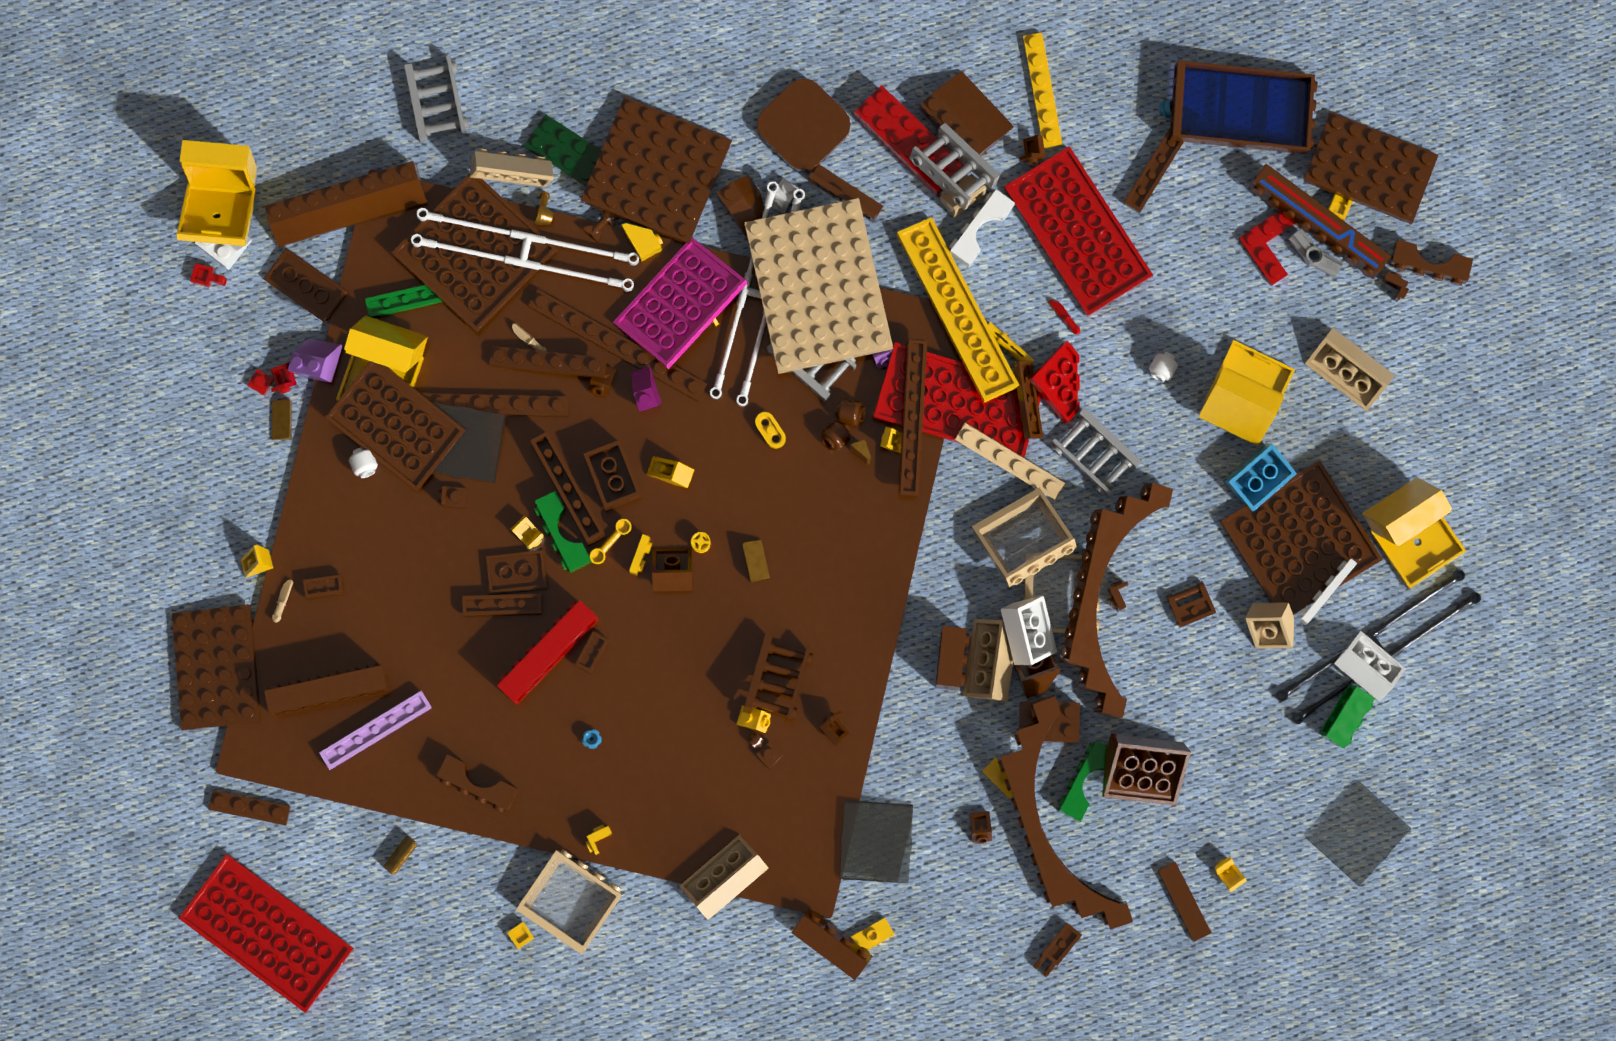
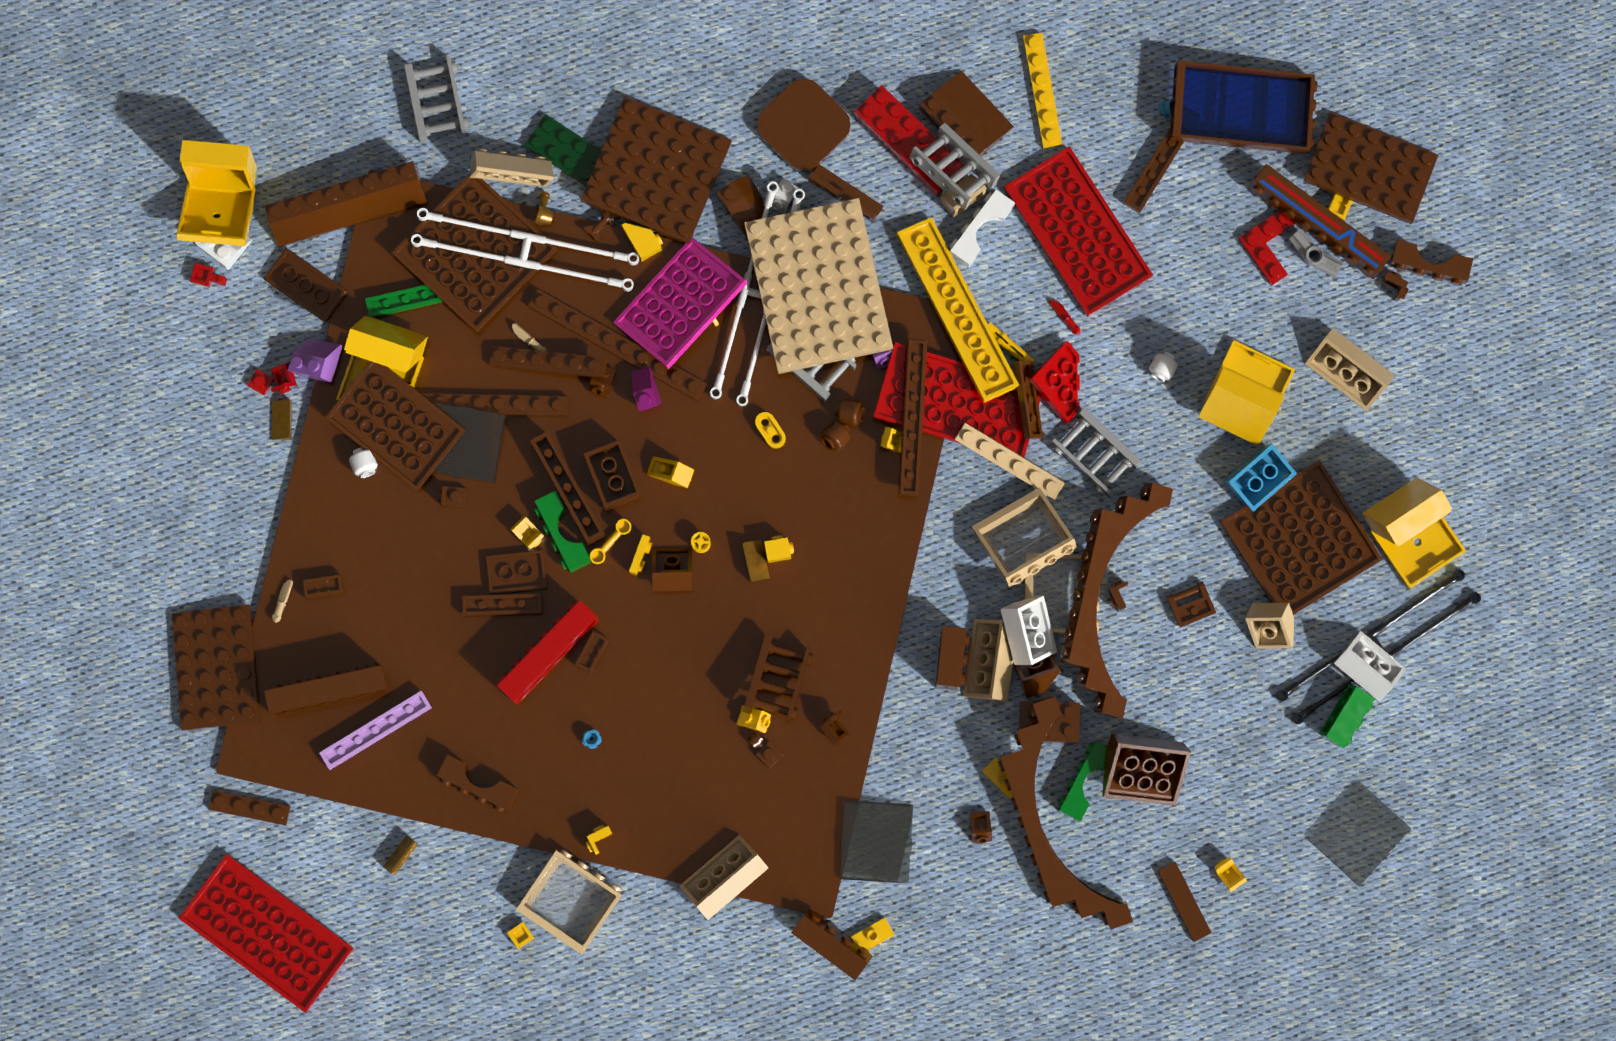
(256, 561): yellow slope -> none
(778, 549): none -> yellow brick
(861, 451): pearl gold slope -> none
(1033, 150): reddish brown bracket -> none
(1059, 947): reddish brown hinge -> none
(1321, 597): white plate -> none

